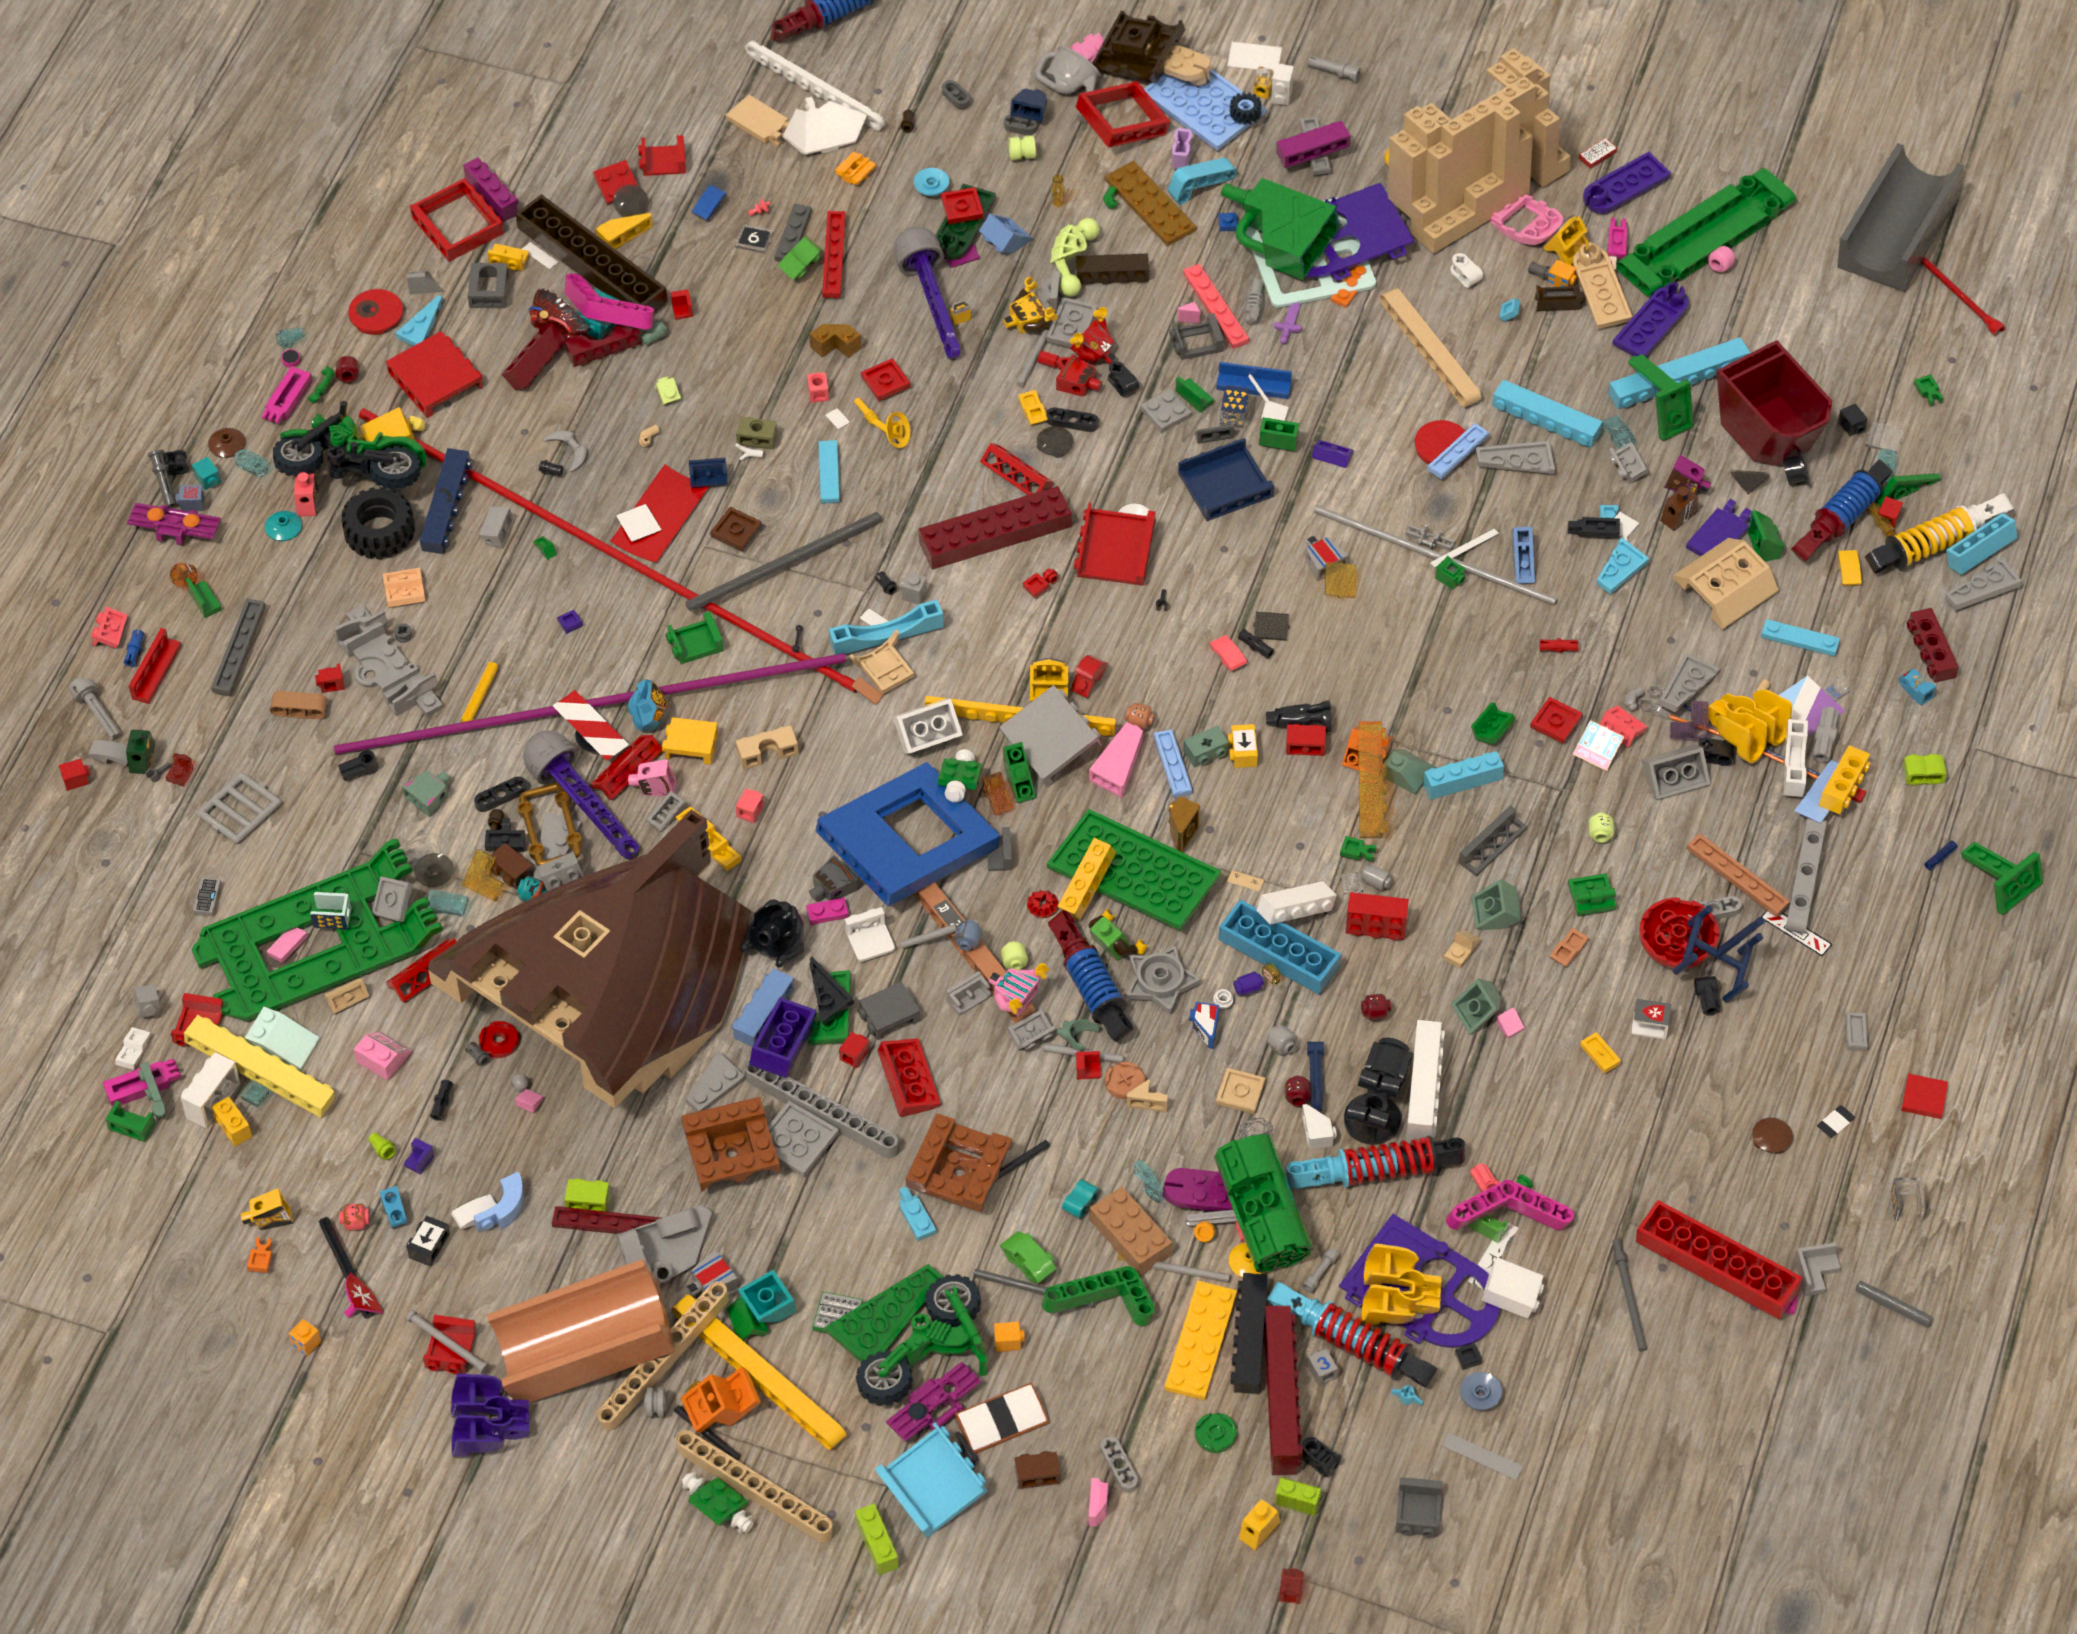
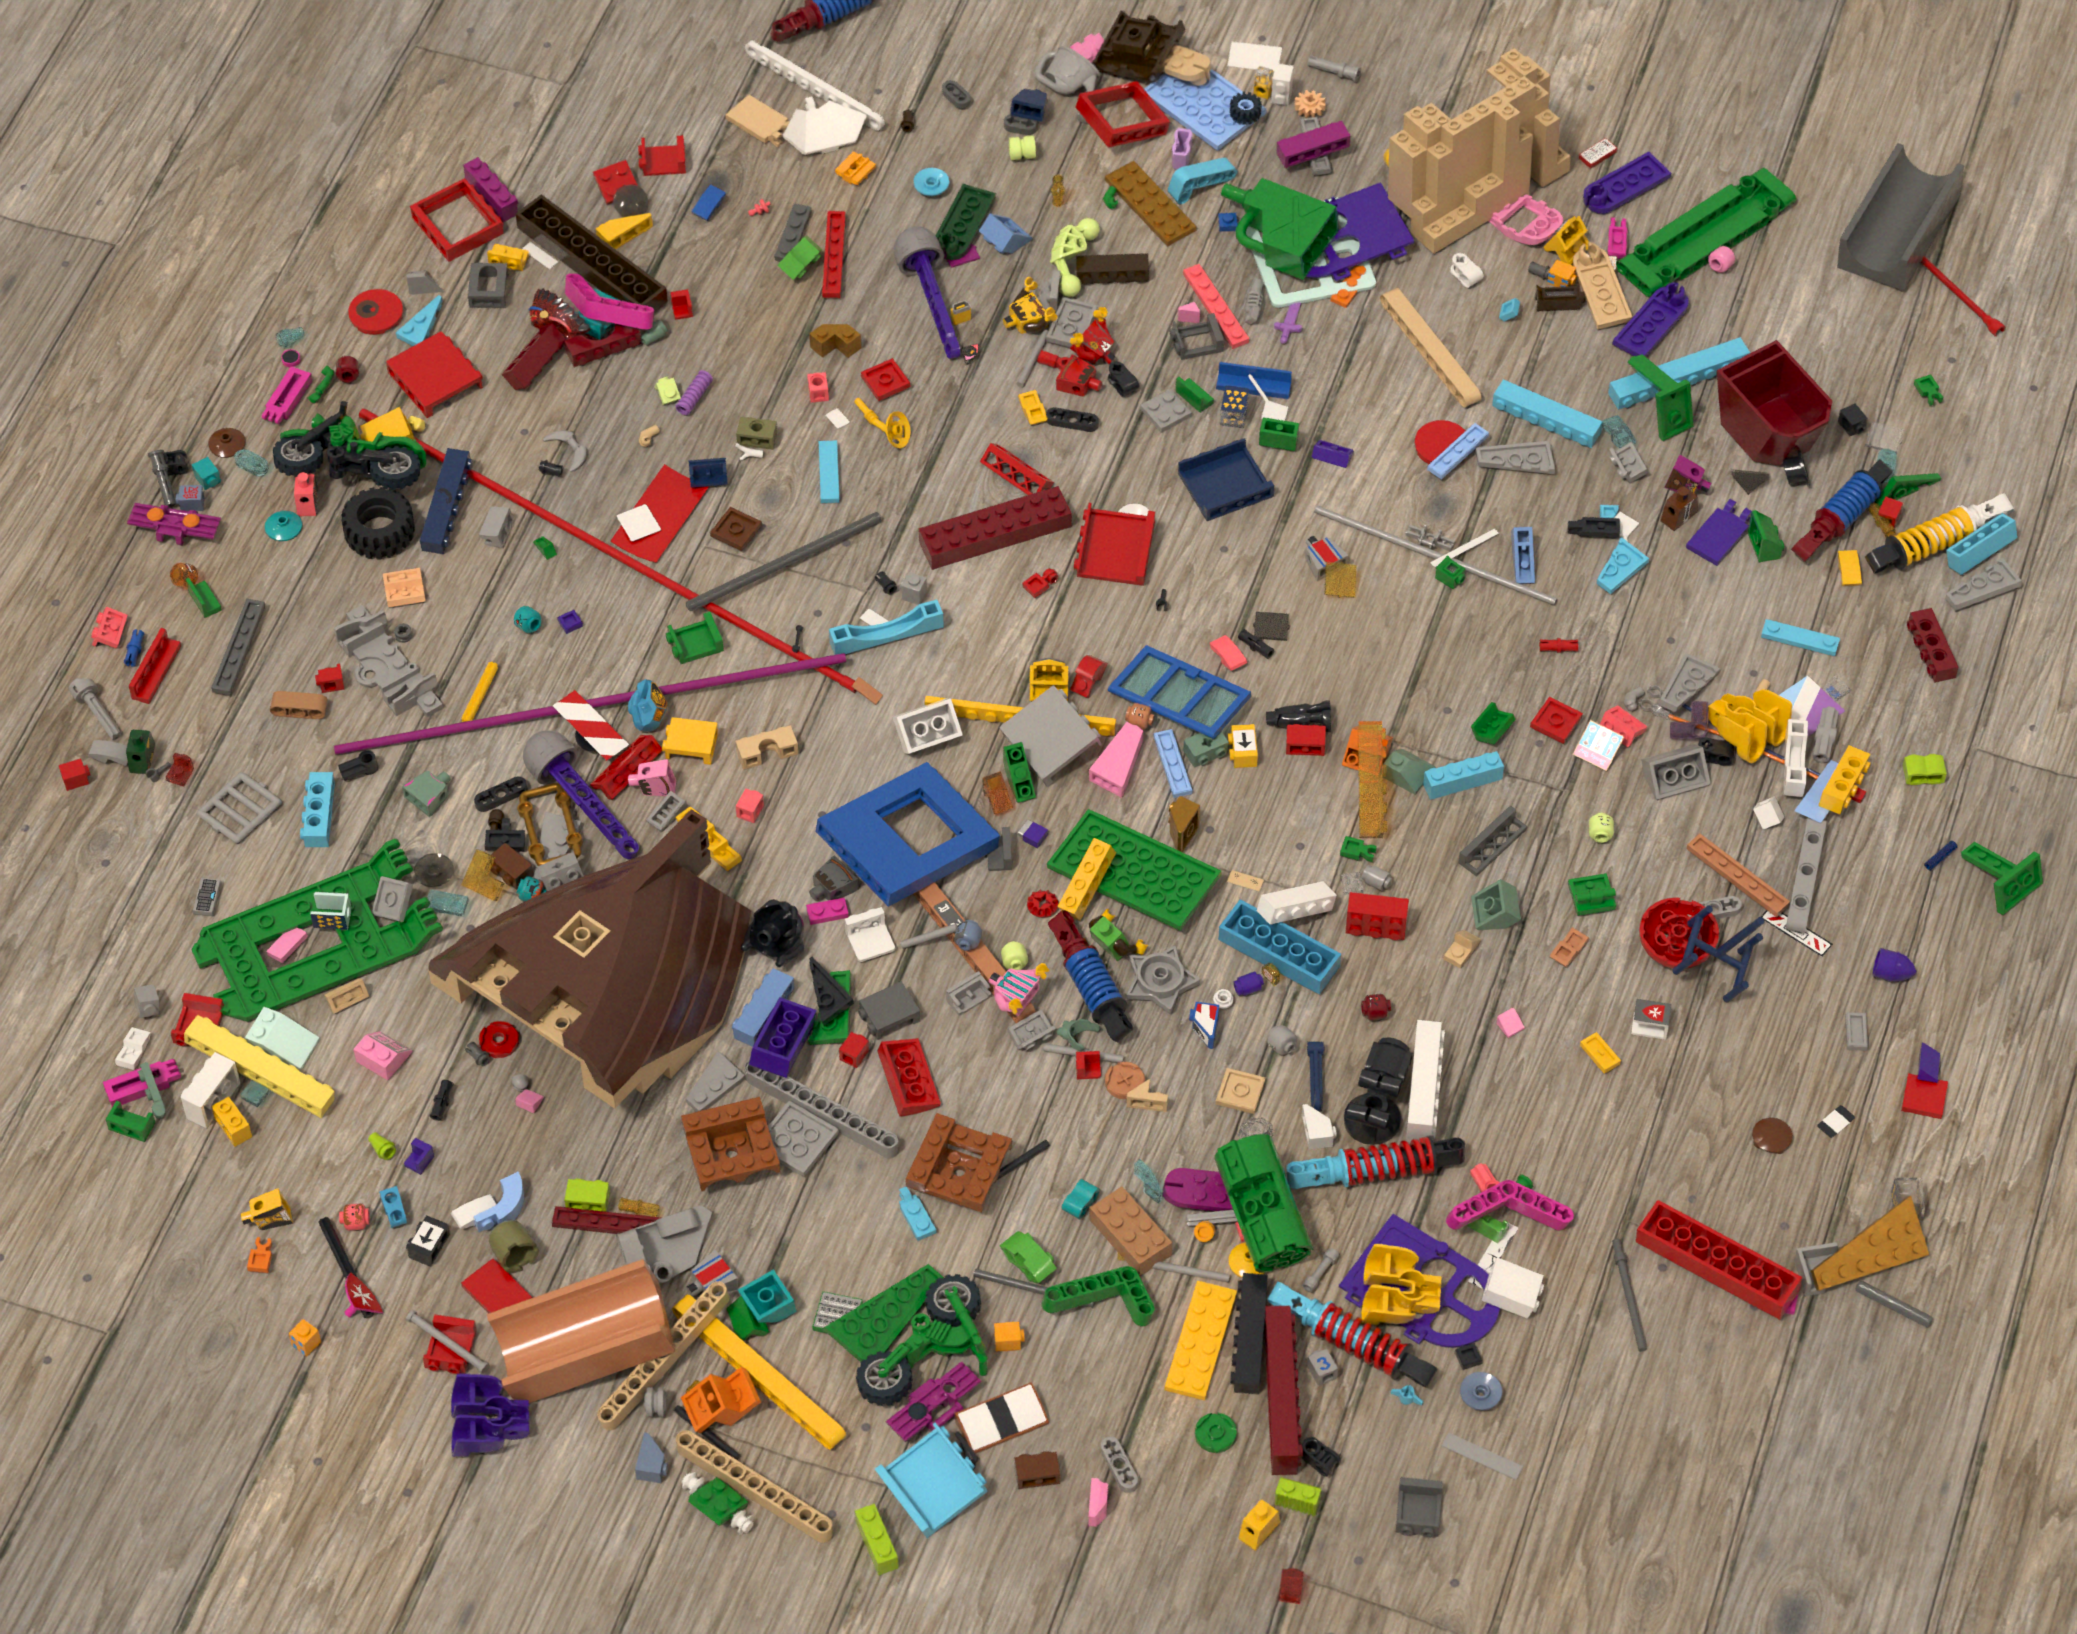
(318, 835): none -> medium azure brick
(413, 969): red fence -> none
(494, 1288): none -> red tile
(512, 1245): none -> olive cylinder
(527, 619): none -> teal head
(638, 1207): none -> clear yellow axle
(650, 1461): none -> sand blue slope
(694, 392): none -> medium lavender piece
(754, 238): piece -> none
(885, 665): tan piece -> none
(959, 775): green plate -> none
(962, 205): red tile -> none
(970, 353): none -> clear smoke tile
(1033, 833): none -> dark purple piece
(1054, 441): clear smoke dish -> none
(1180, 691): none -> door
(1214, 433): dark grey slope -> none
(1297, 1090): dark red head -> none
(1310, 104): none -> light nougat gear
(1477, 1004): sand green slope -> none
(1707, 991): black piece -> none
(1739, 587): tan slope -> none
(1768, 812): none -> white panel
(1881, 1245): none -> pearl gold wing
(1892, 966): none -> dark purple helmet
(1917, 686): dark azure leg -> none
(1928, 1064): none -> dark purple slope

